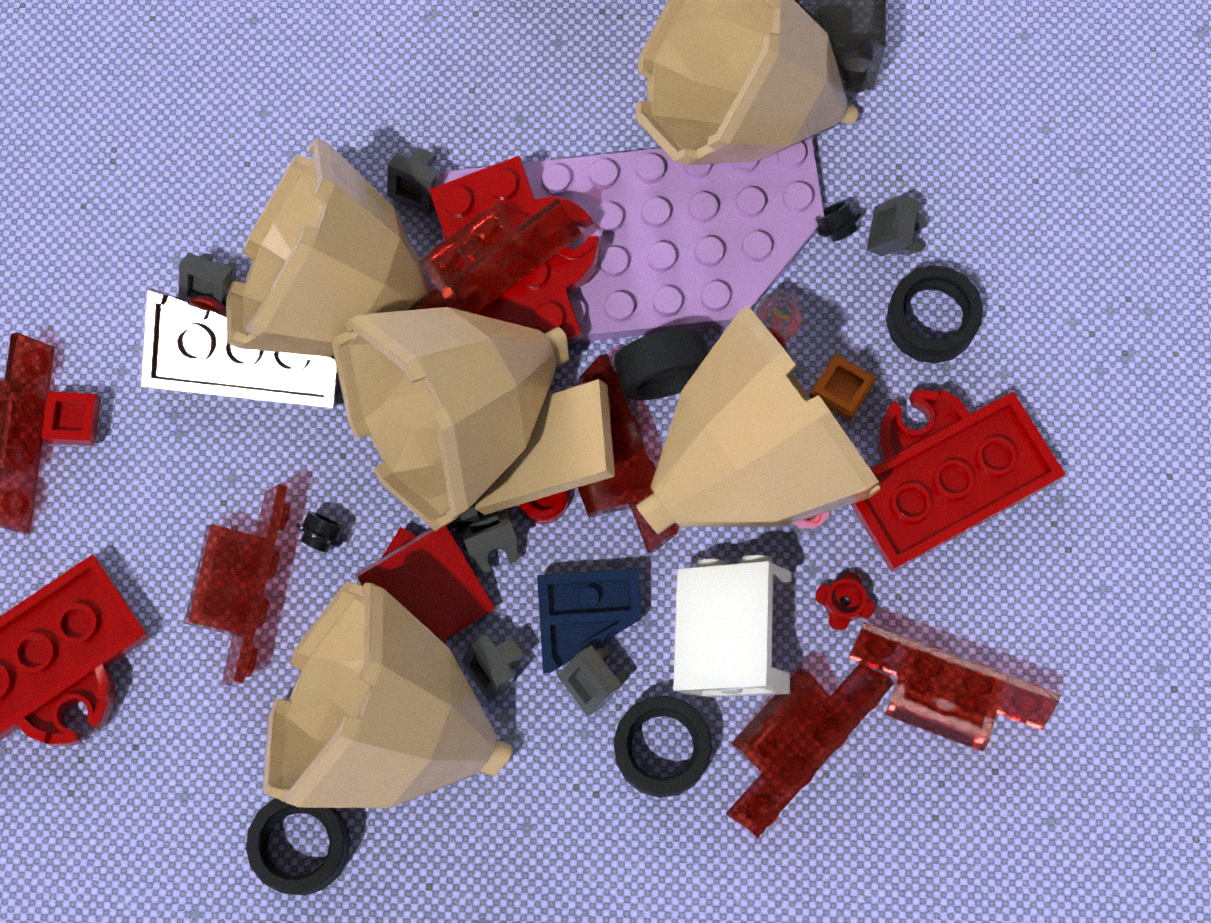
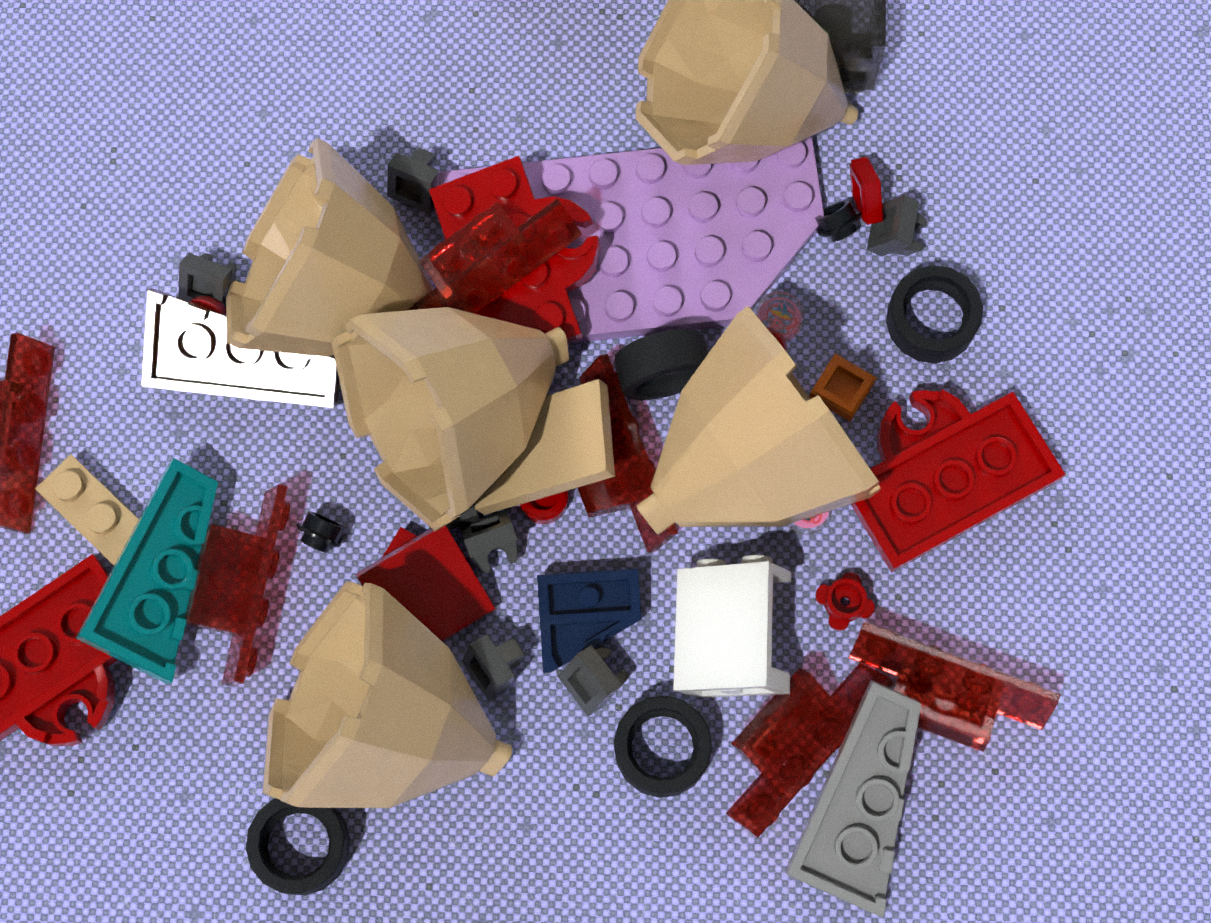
(71, 418): red plate -> none
(89, 507): none -> tan plate
(149, 588): none -> teal wing
(858, 811): none -> light grey wing
(866, 190): none -> red tile

